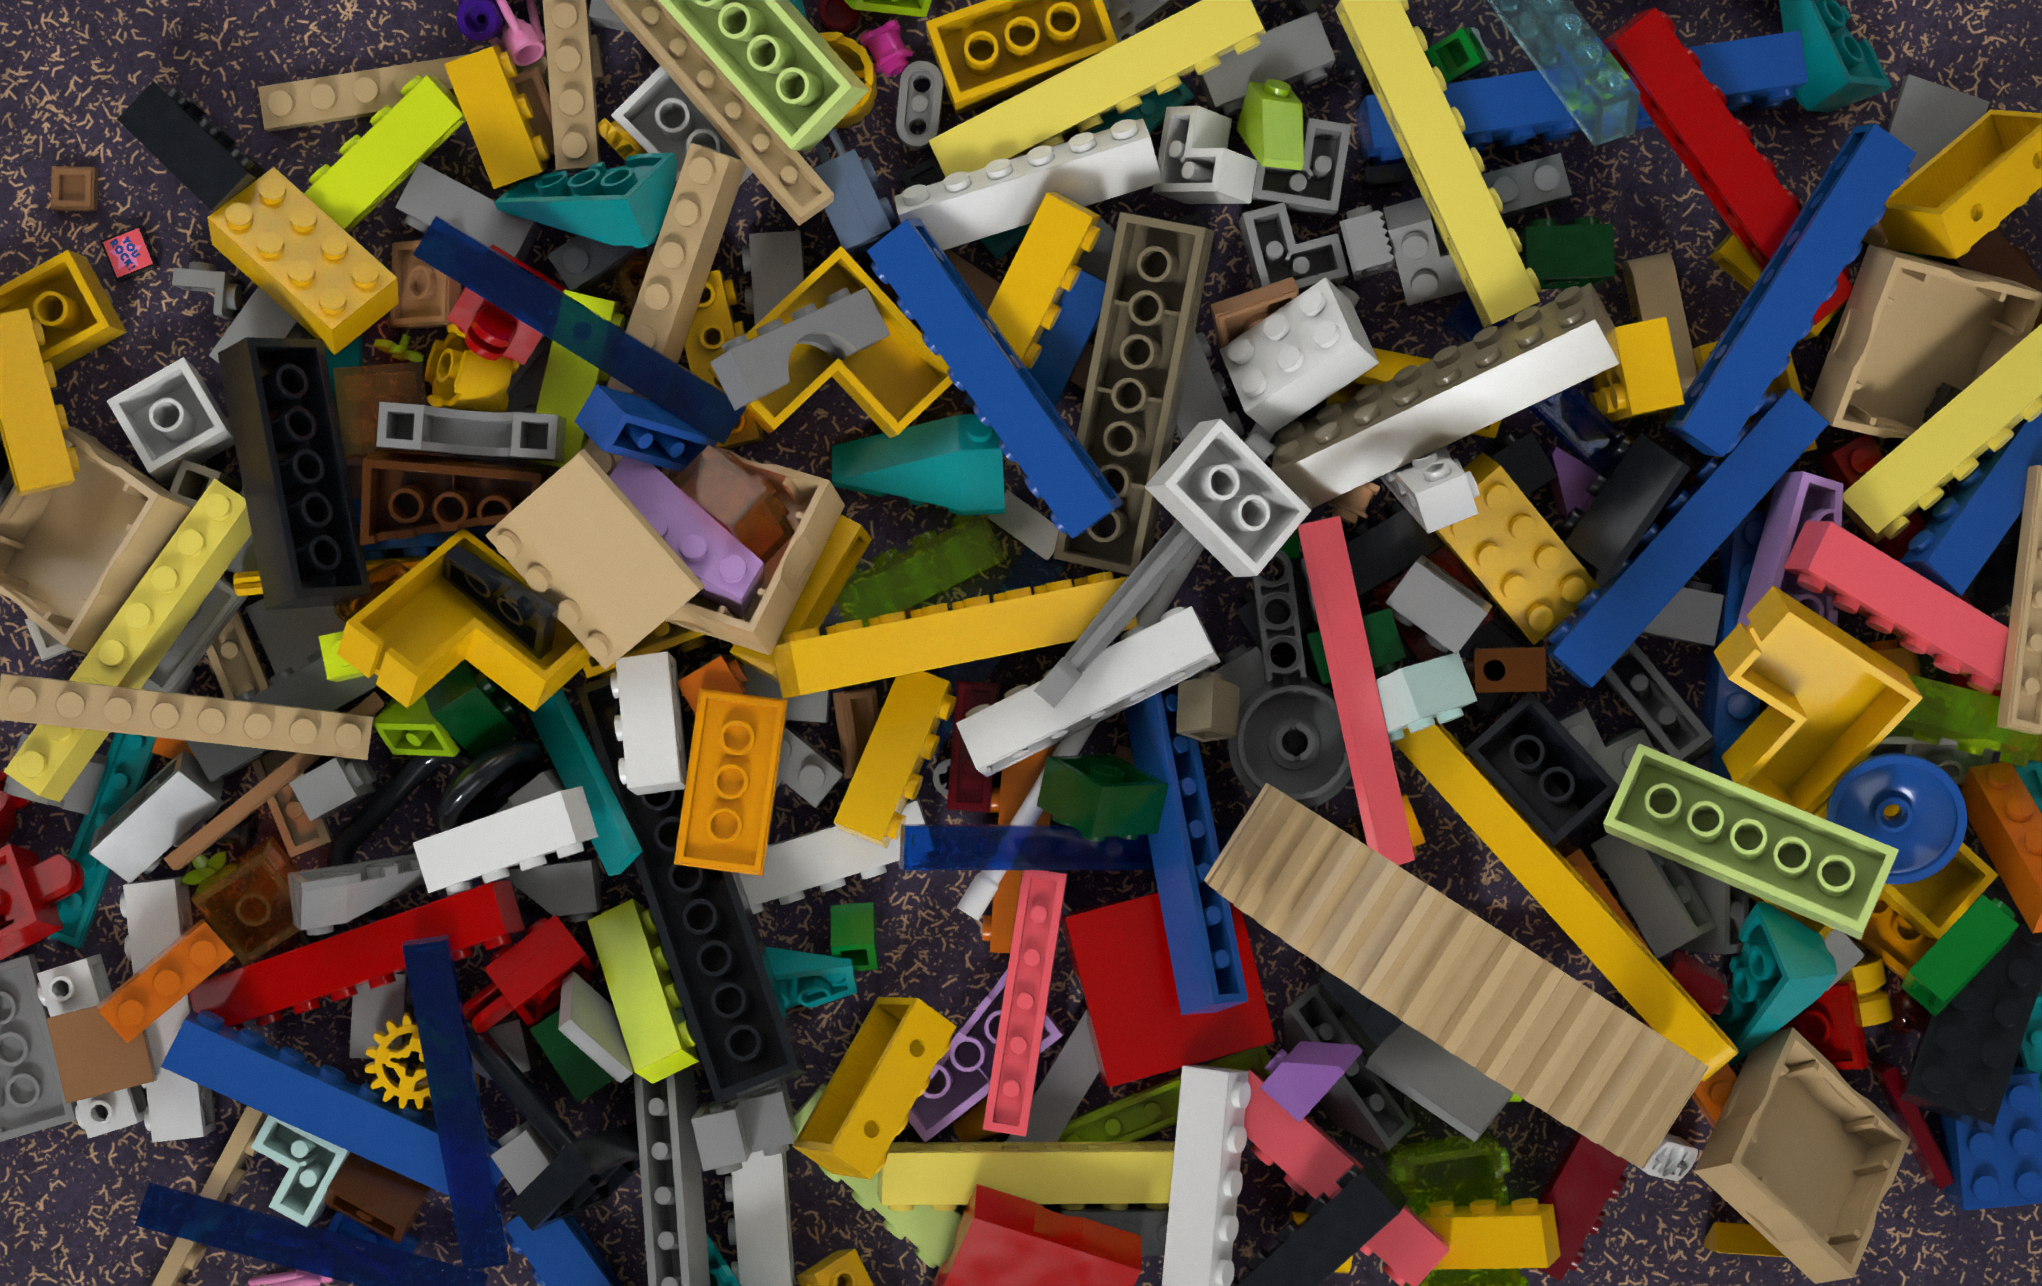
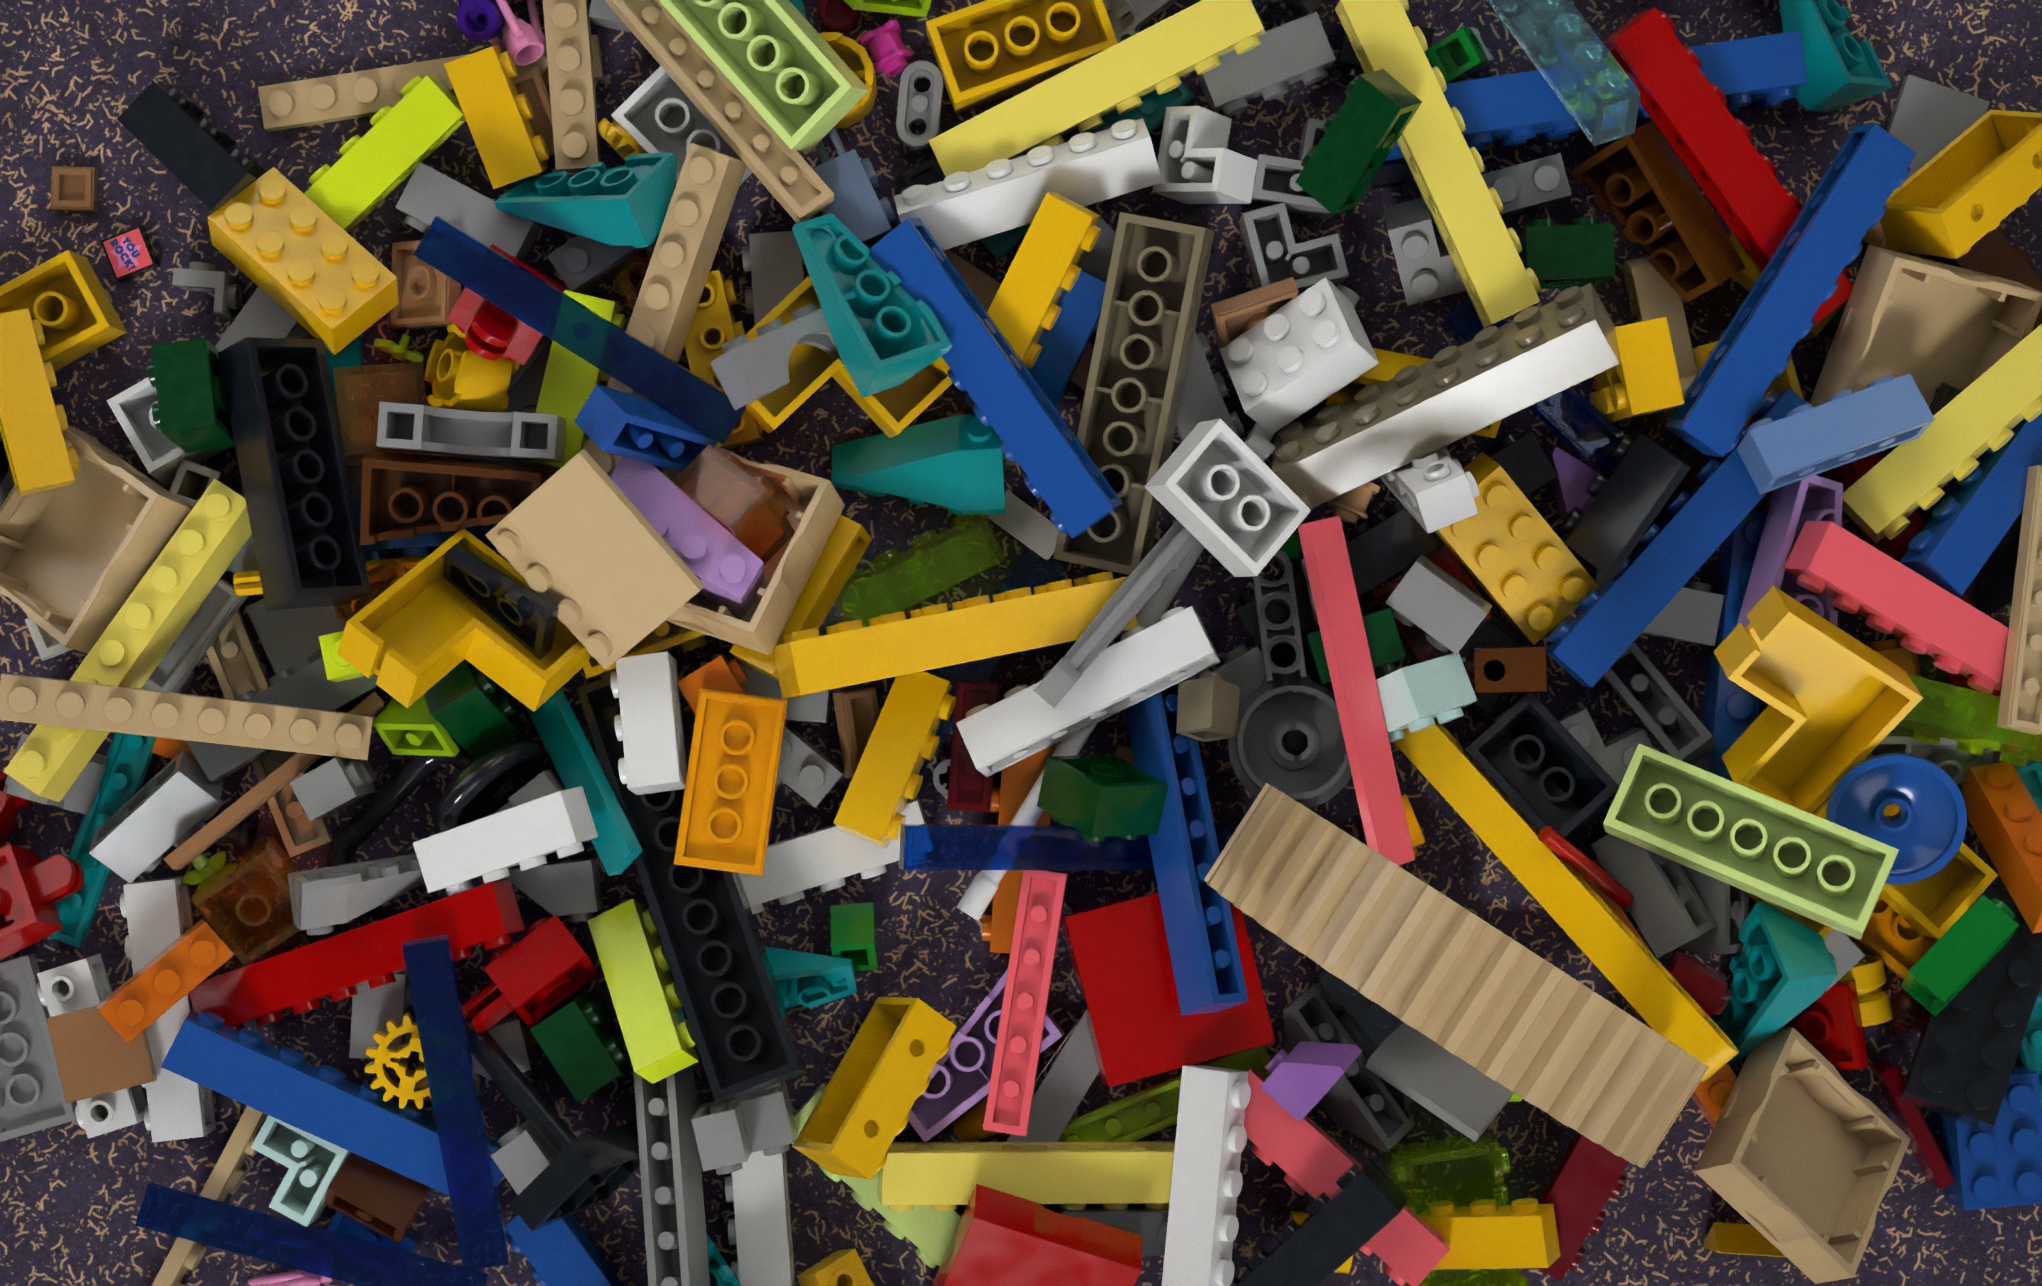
(190, 395): none -> dark green brick
(593, 1027): light grey tile -> none
(873, 320): none -> teal wedge
(1056, 1050): none -> sticker
(1273, 124): lime slope -> none
(1357, 140): none -> dark green brick
(1367, 242): light grey brick -> none
(1585, 866): none -> red bar
(1661, 210): none -> reddish brown wedge
(1671, 1159): white beam -> none
(1834, 432): none -> medium blue brick

